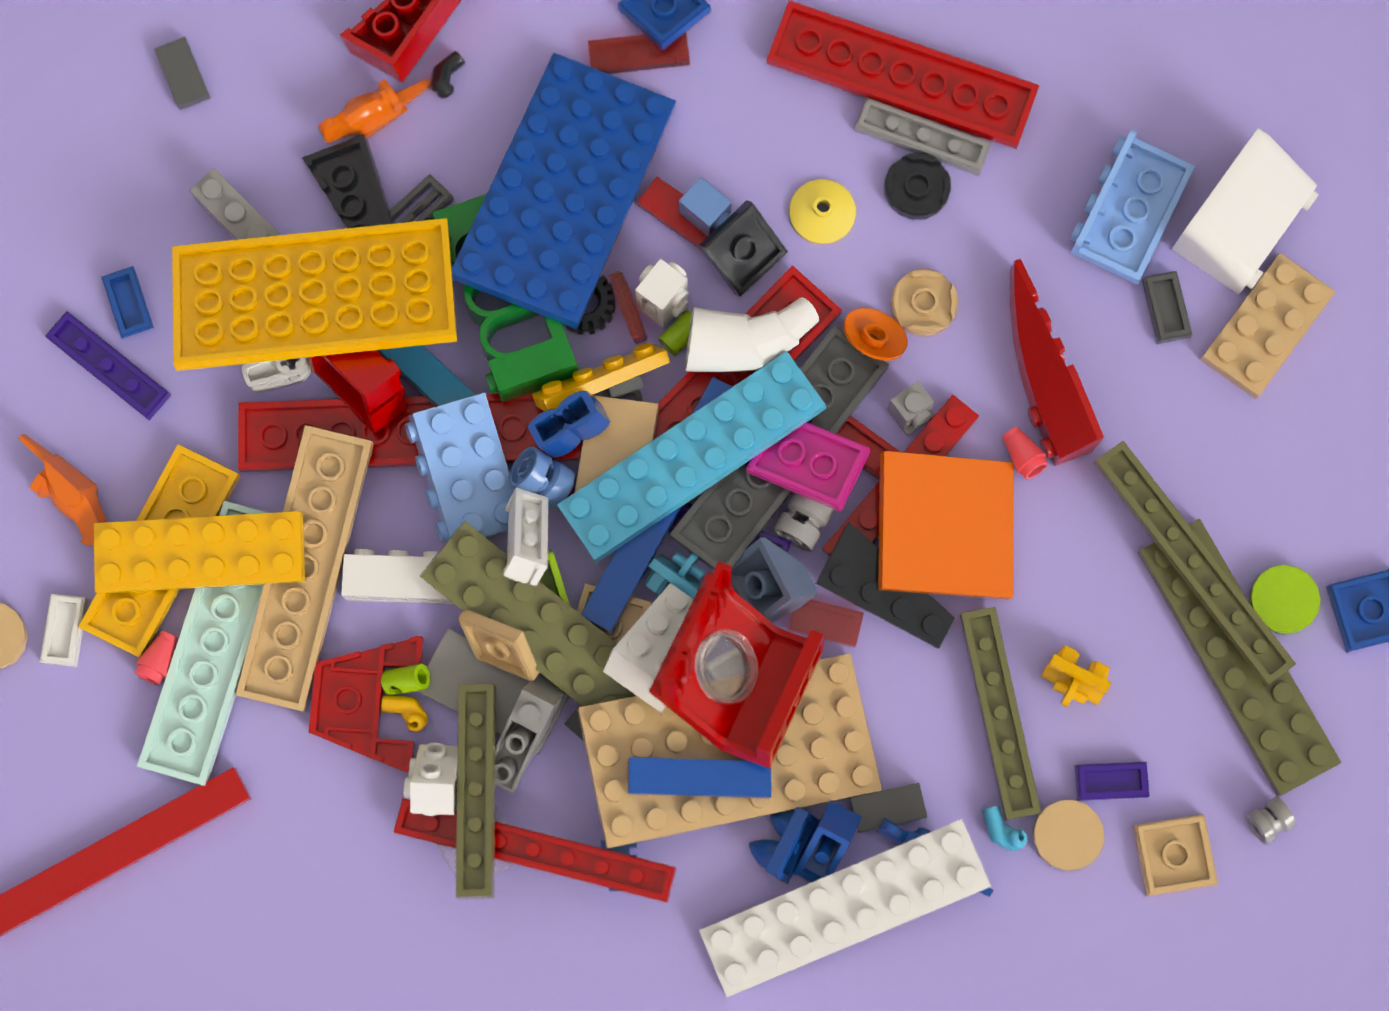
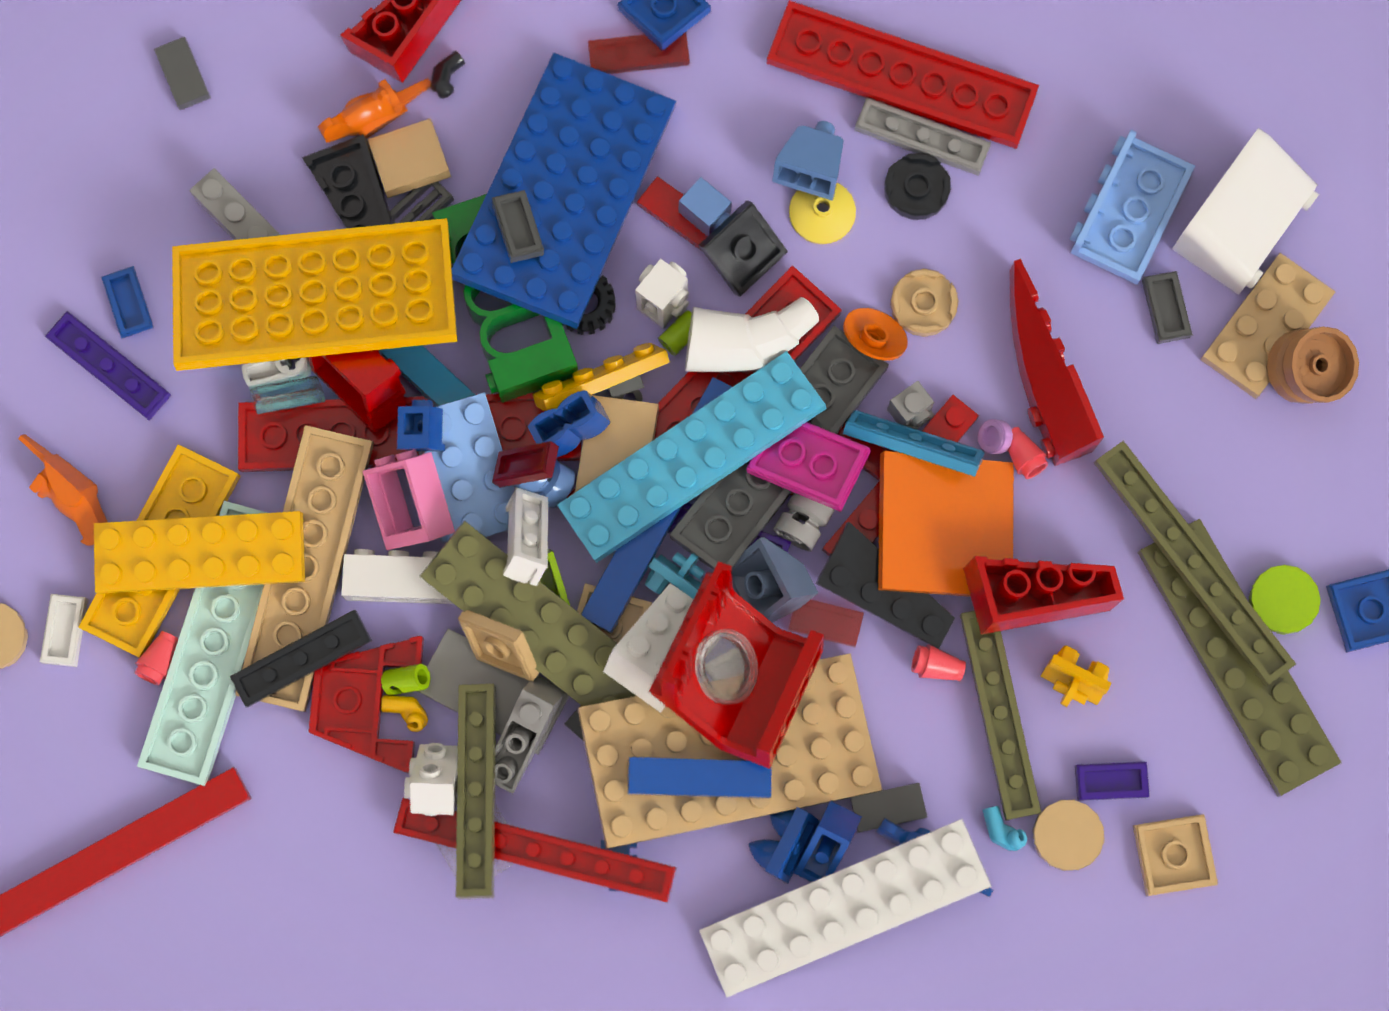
(287, 394): none -> clear light blue tile
(300, 658): none -> black tile
(391, 504): none -> bright pink window
(409, 158): none -> tan tile
(420, 427): none -> blue brick
(517, 226): none -> dark grey tile
(525, 464): none -> dark red tile
(628, 307): clear red tile -> none
(810, 160): none -> medium blue torso
(914, 442): none -> dark azure tile
(937, 664): none -> coral cone
(995, 436): none -> lavender tile
(1031, 593): none -> red wedge
(1270, 820): light grey wheel -> none
(1313, 365): none -> medium nougat wheel

